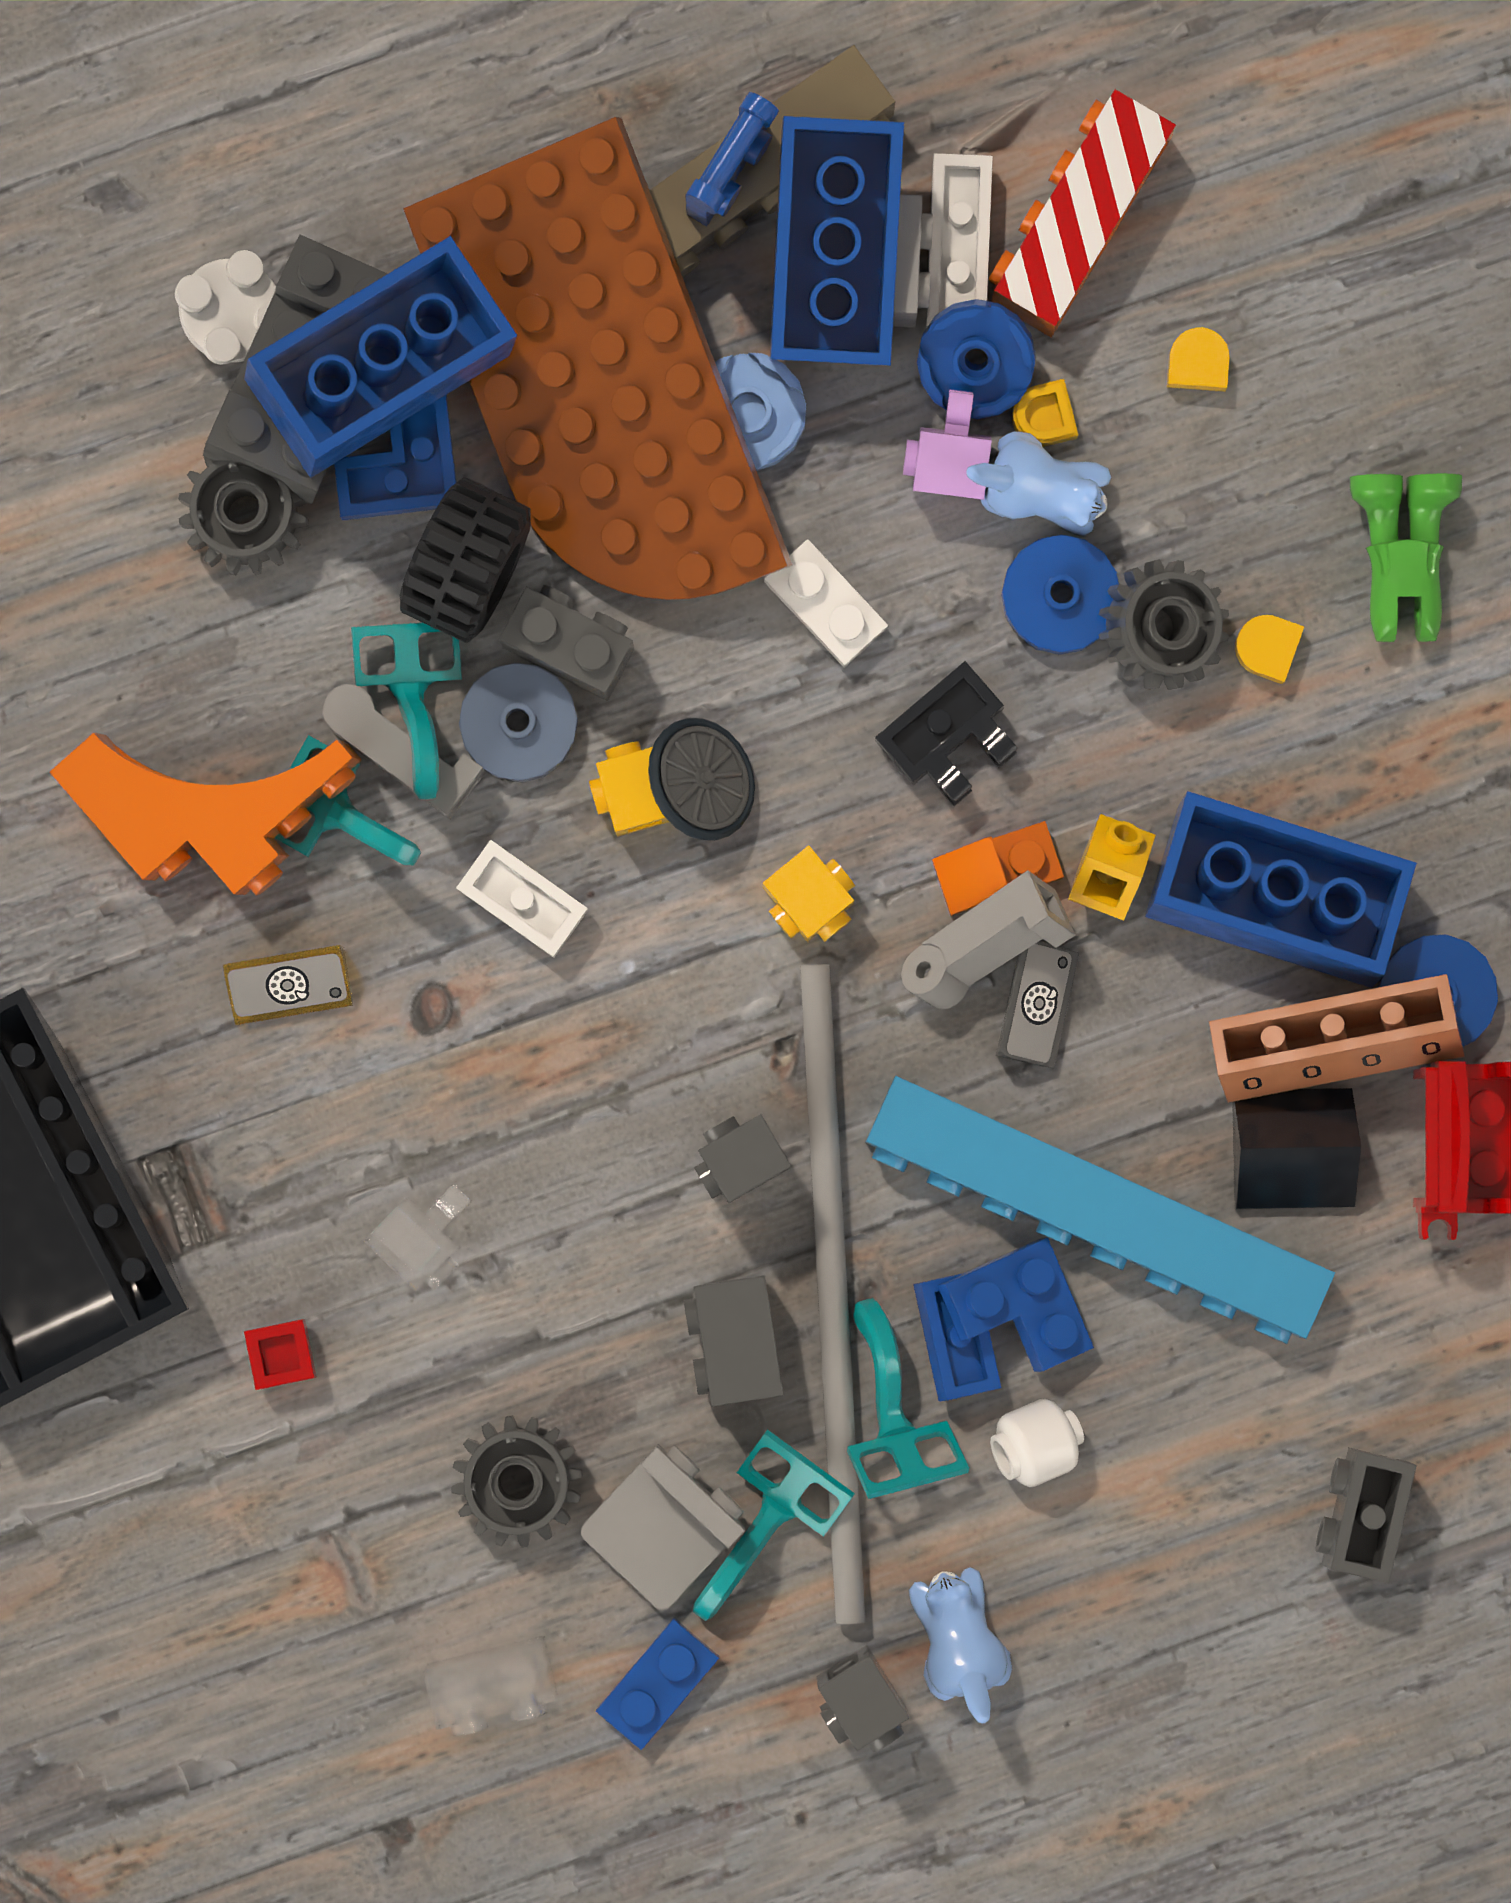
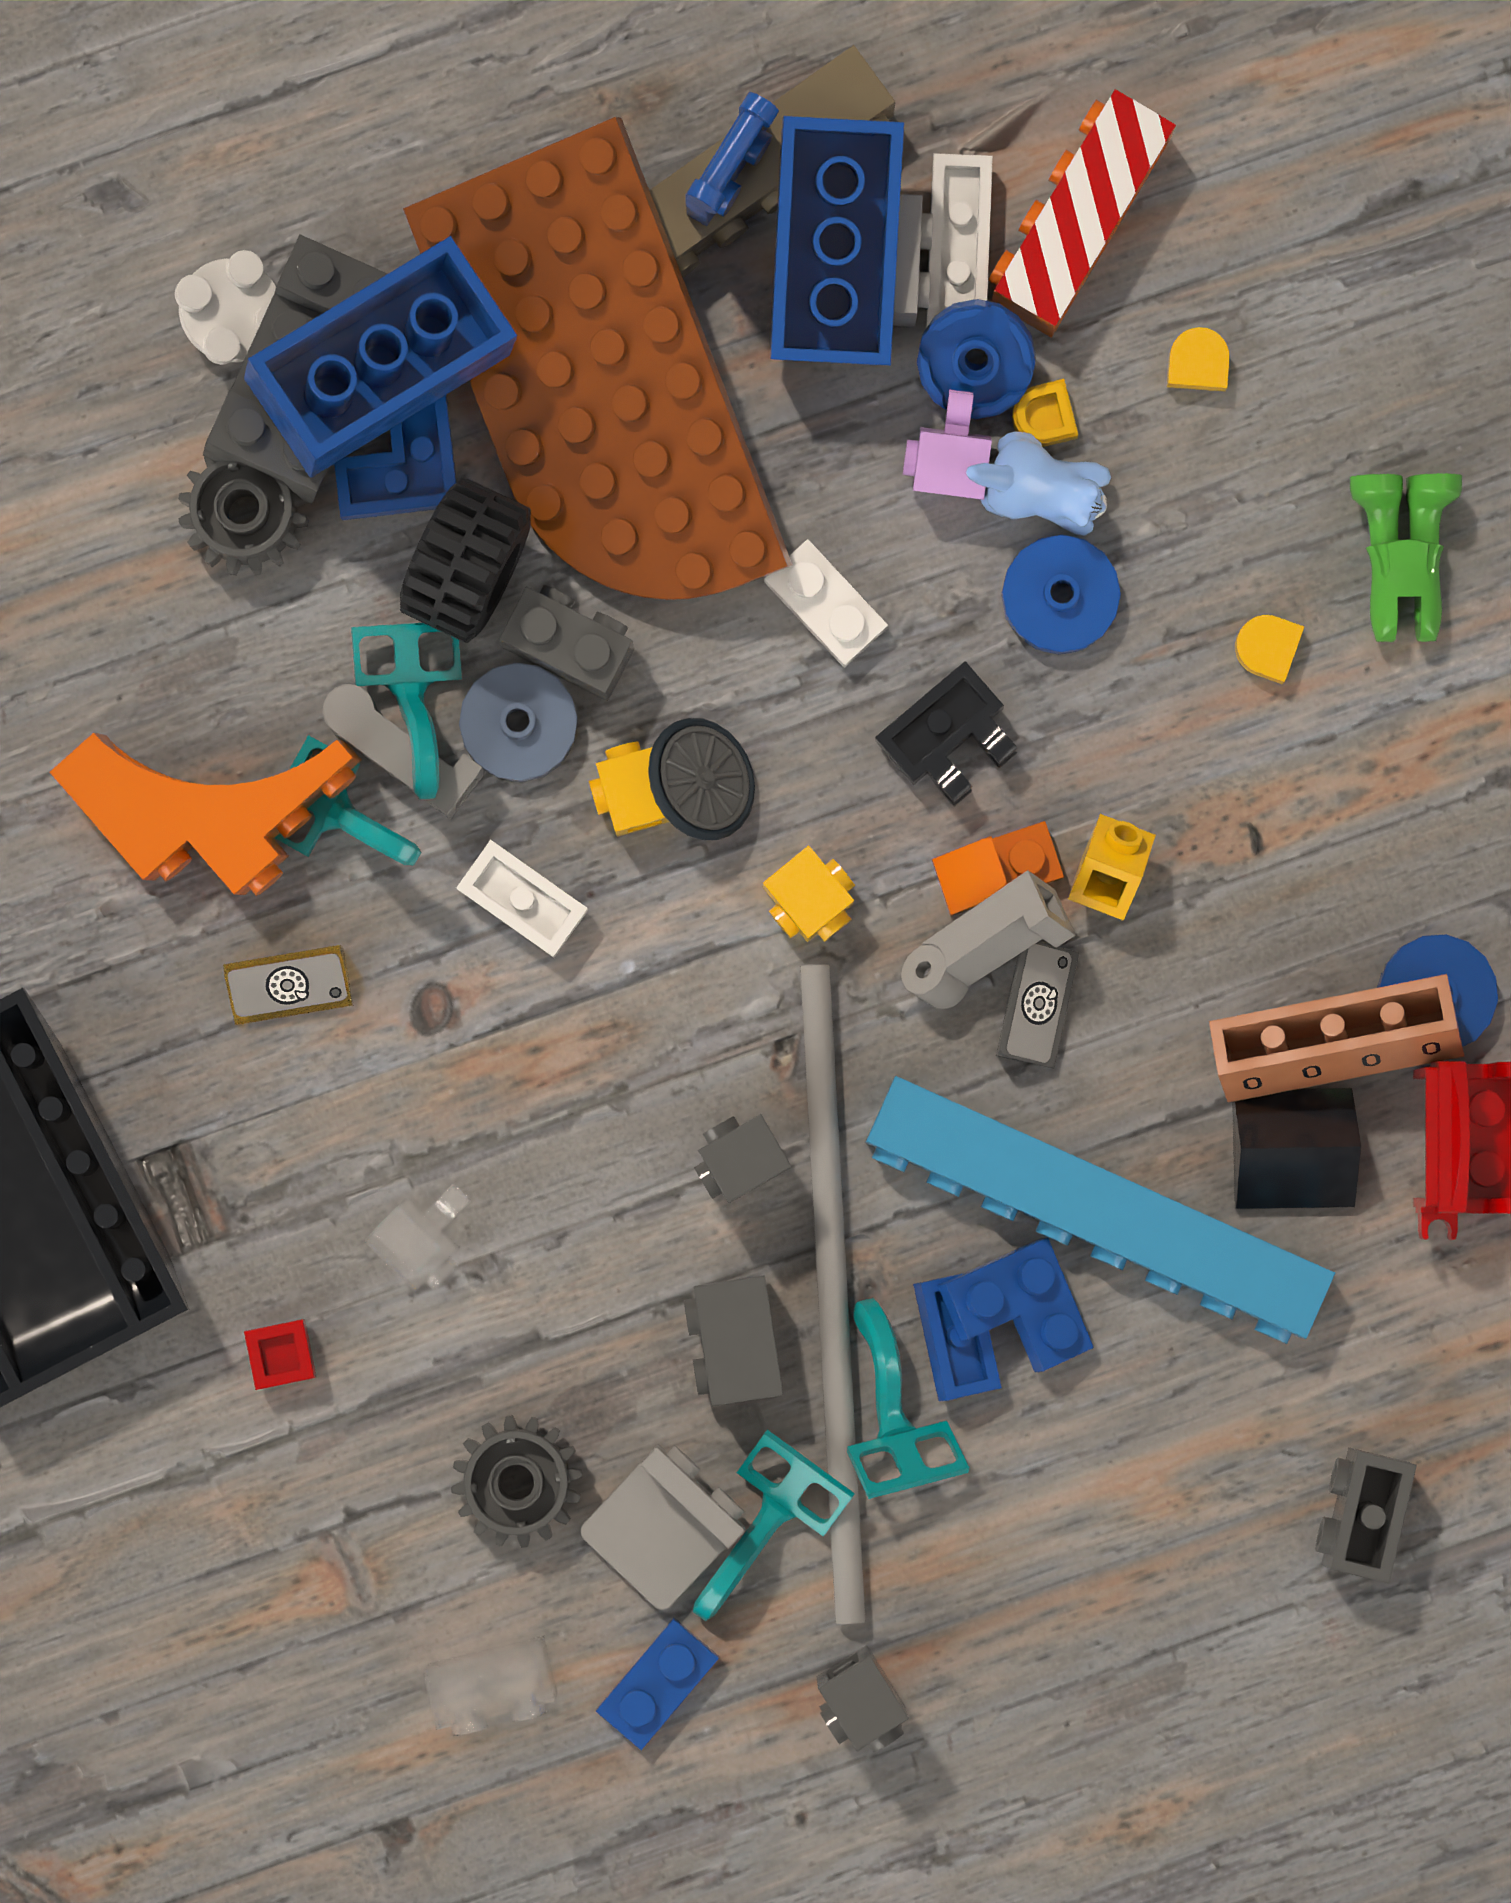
(766, 405): light blue tile -> none
(962, 1651): light blue animal -> none
(1037, 1442): white head -> none
(1194, 619): dark grey gear -> none
(1281, 889): blue brick -> none

